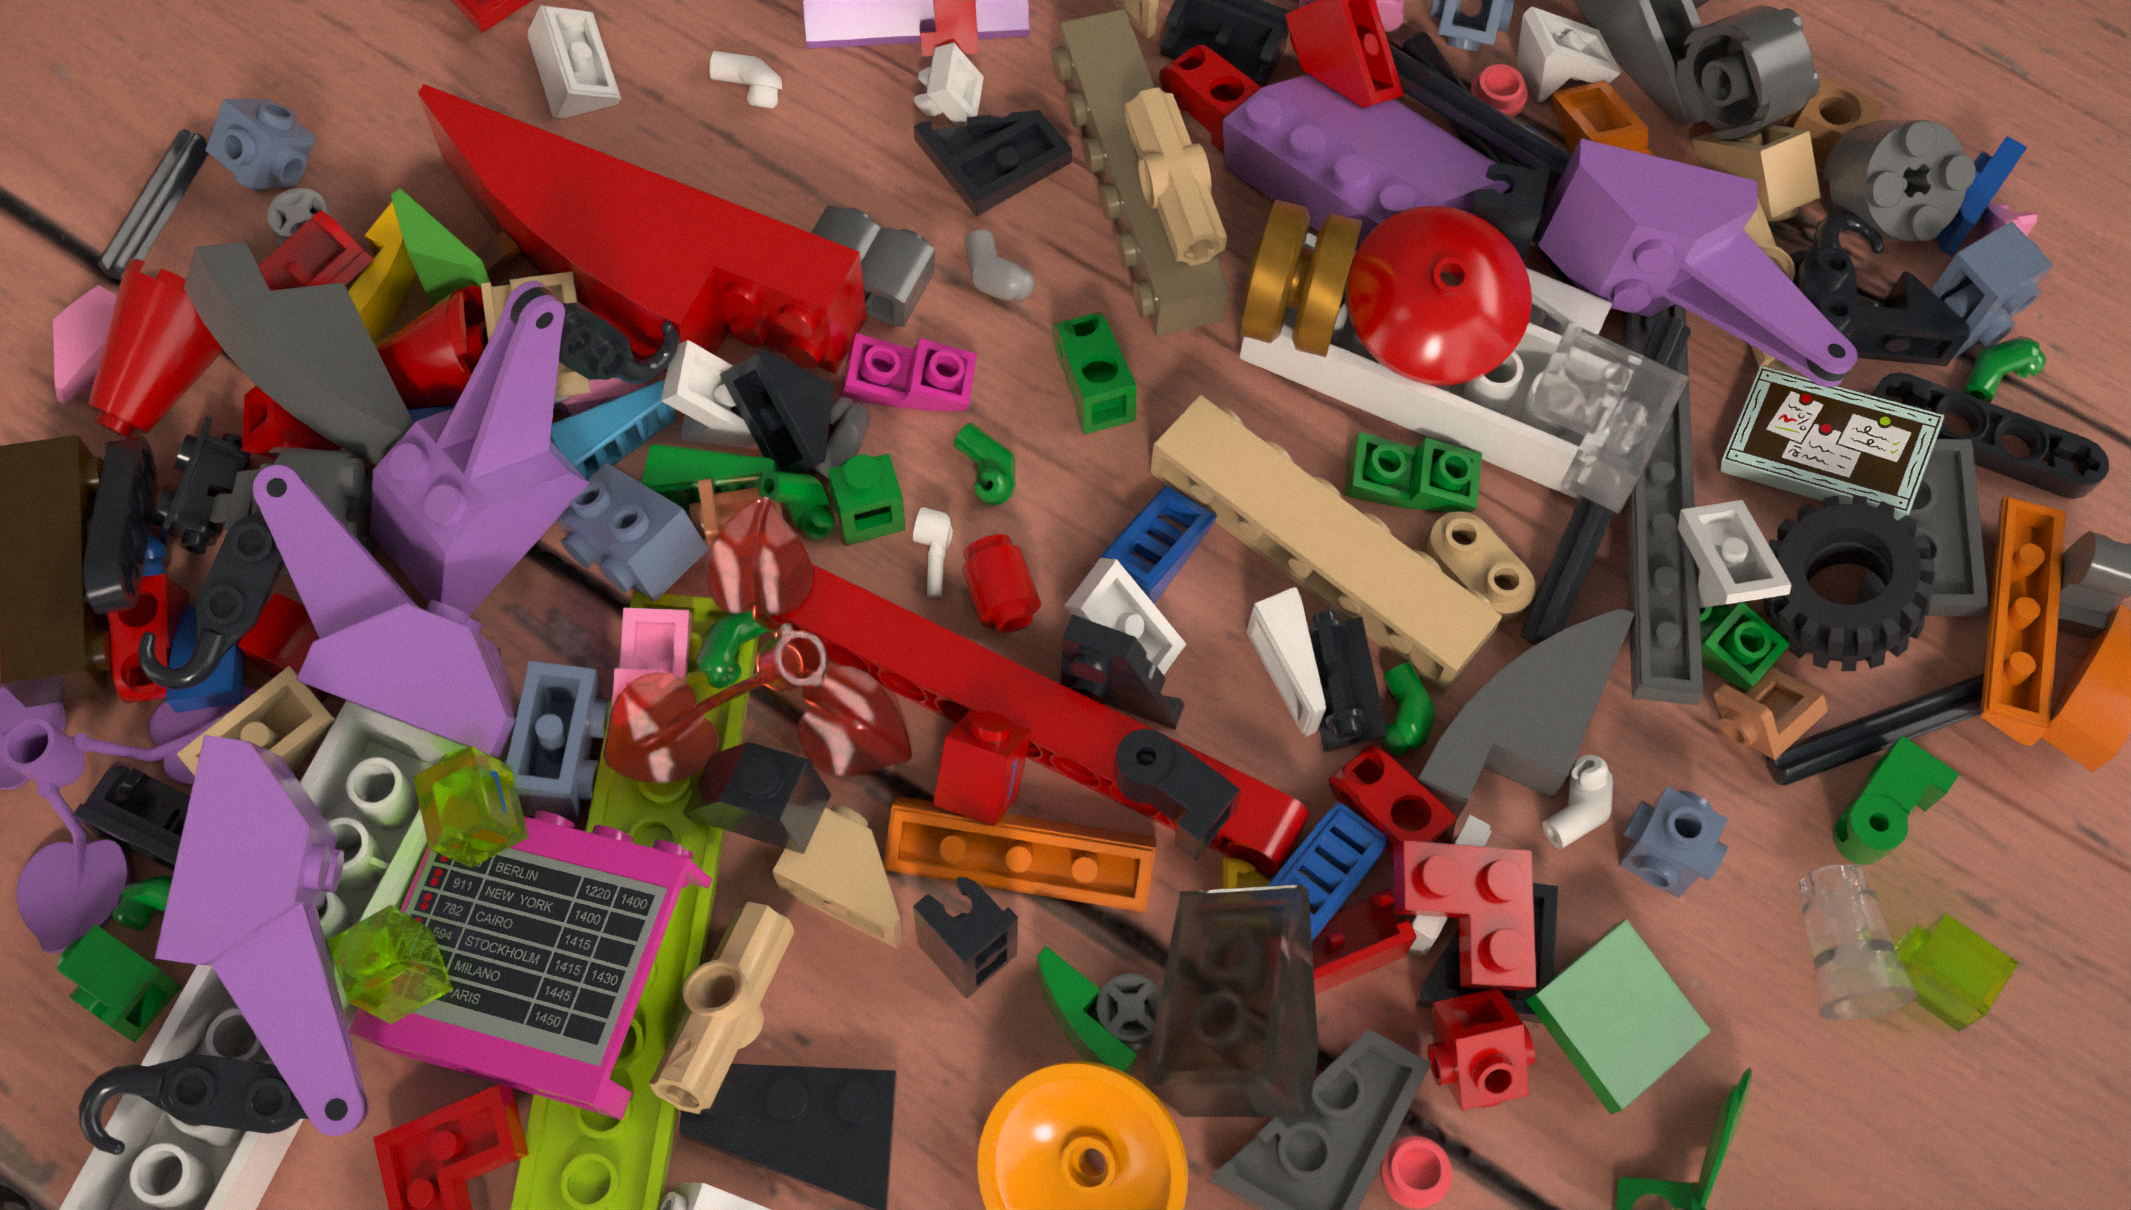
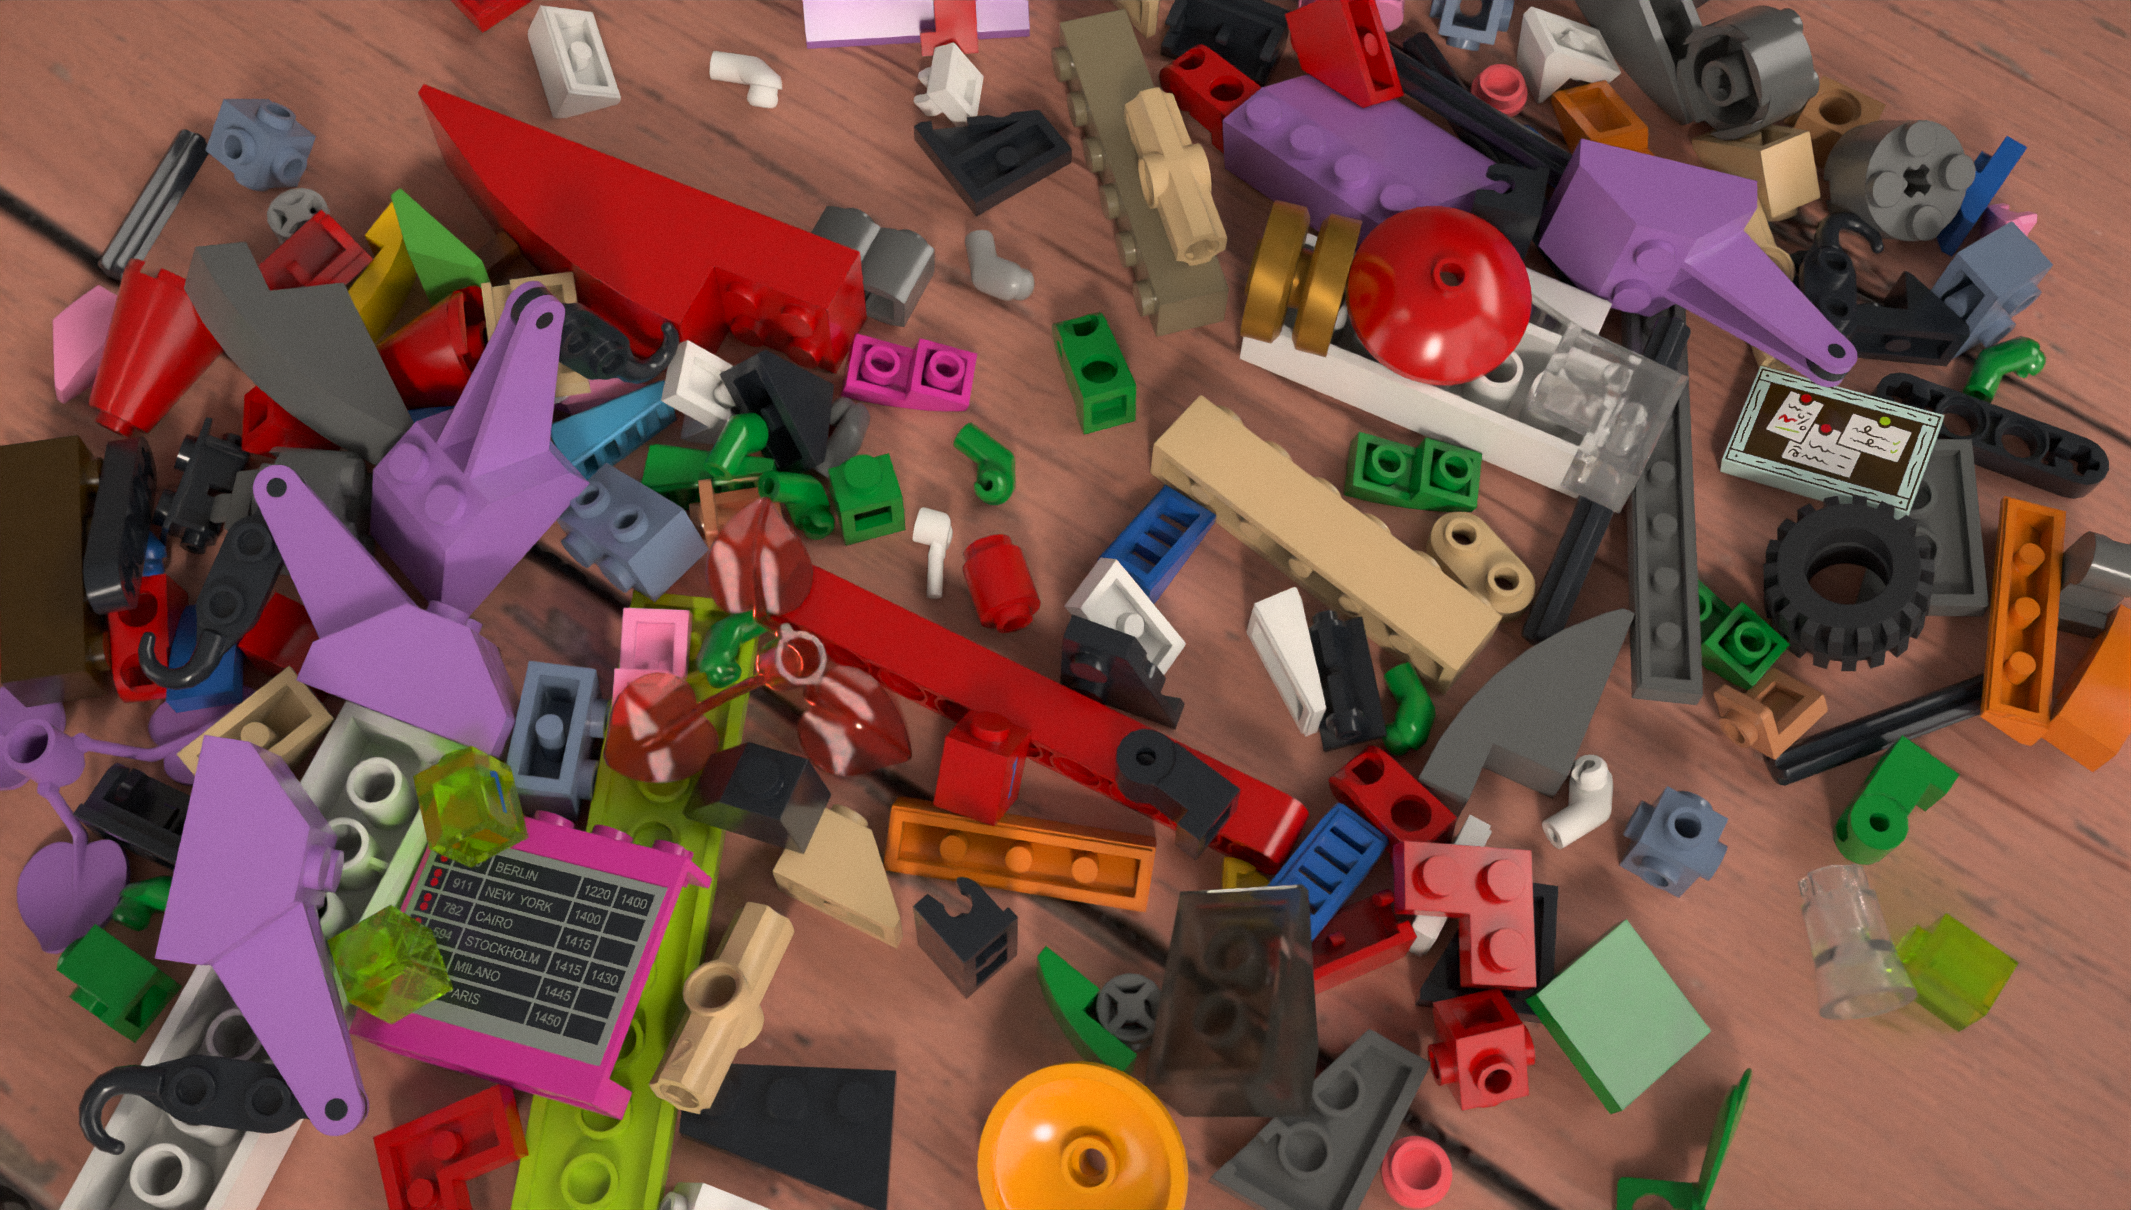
(740, 437): none -> green arm
(1731, 555): white slope -> none

